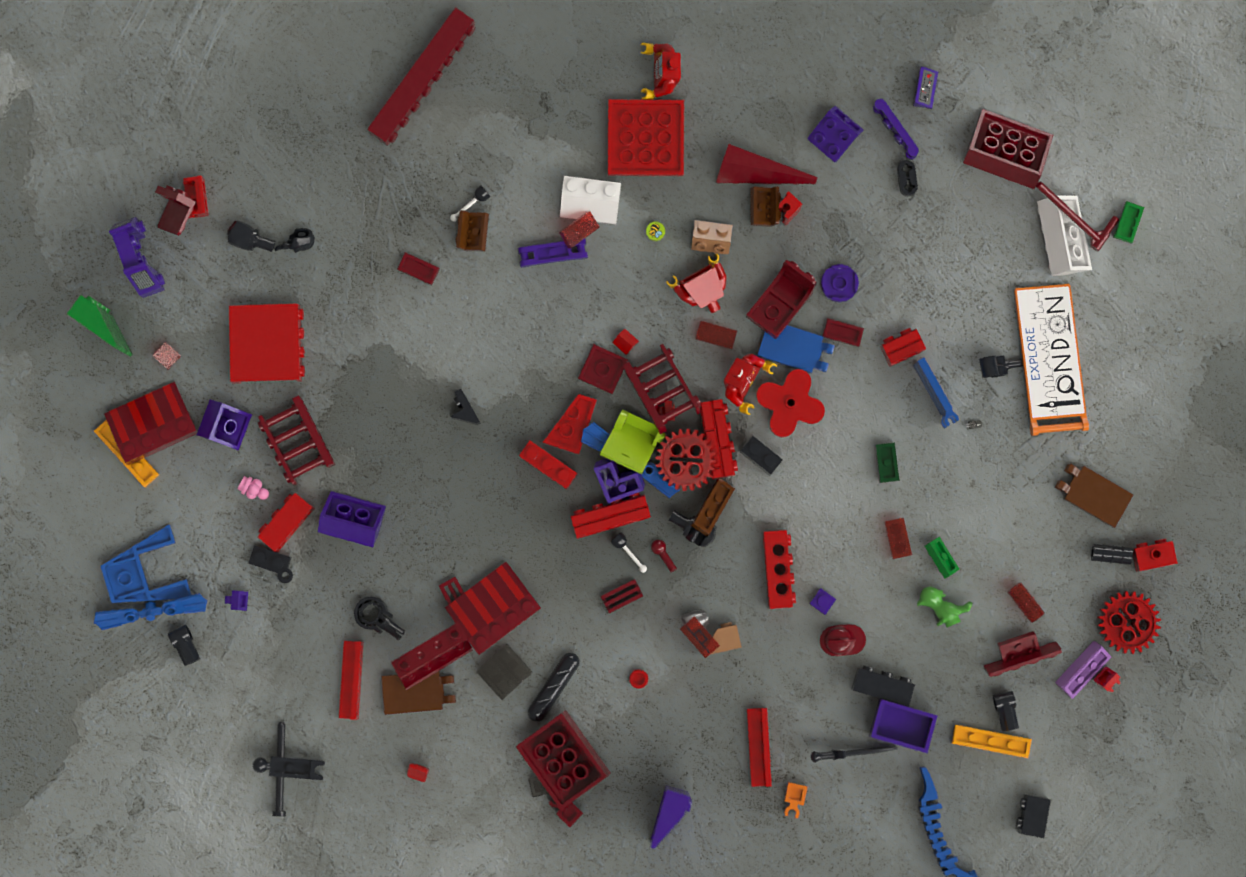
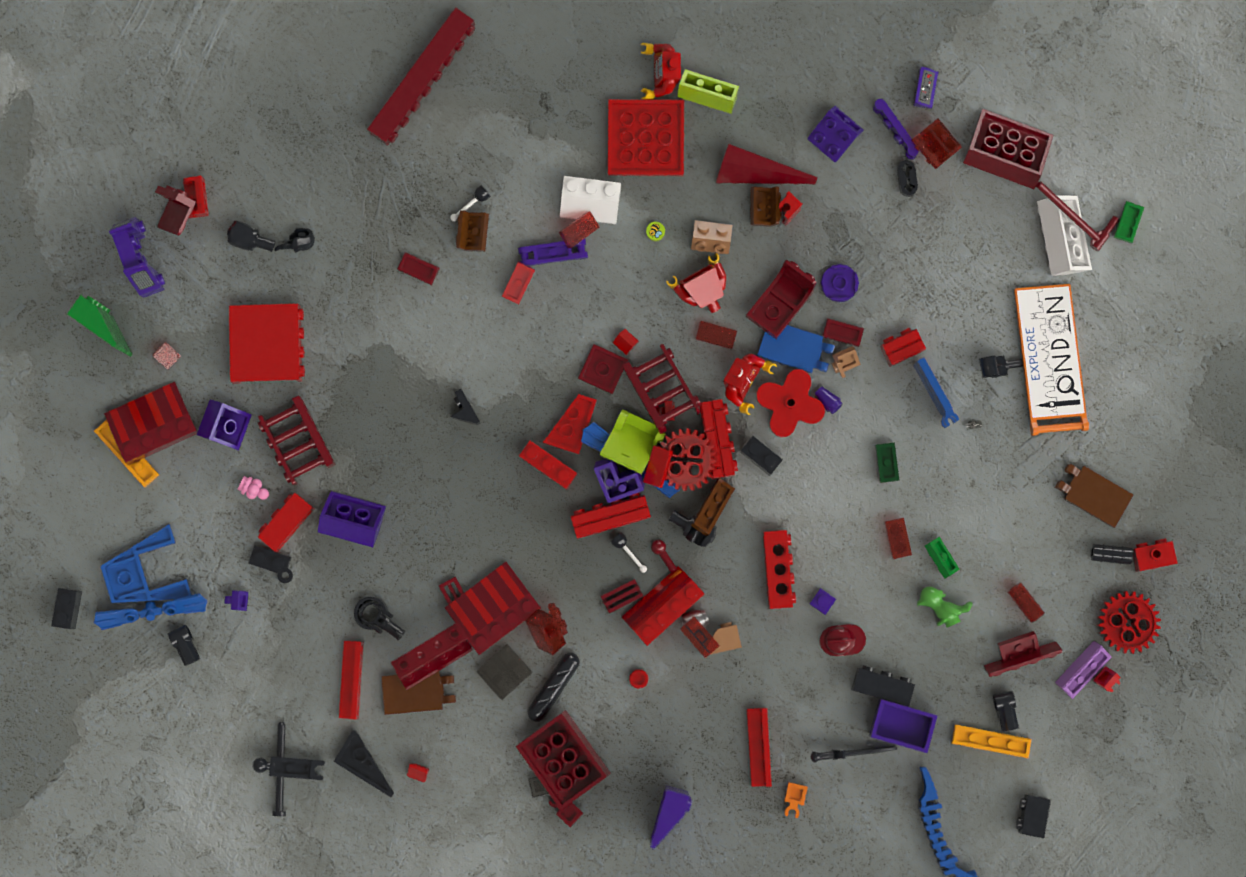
(66, 608): none -> black brick
(358, 760): none -> black wing
(518, 282): none -> red plate
(548, 629): none -> clear red brick
(657, 466): none -> red tile
(662, 605): none -> red slope
(708, 91): none -> lime brick
(830, 401): none -> dark purple cone
(845, 361): none -> medium nougat bracket
(936, 144): none -> clear red brick

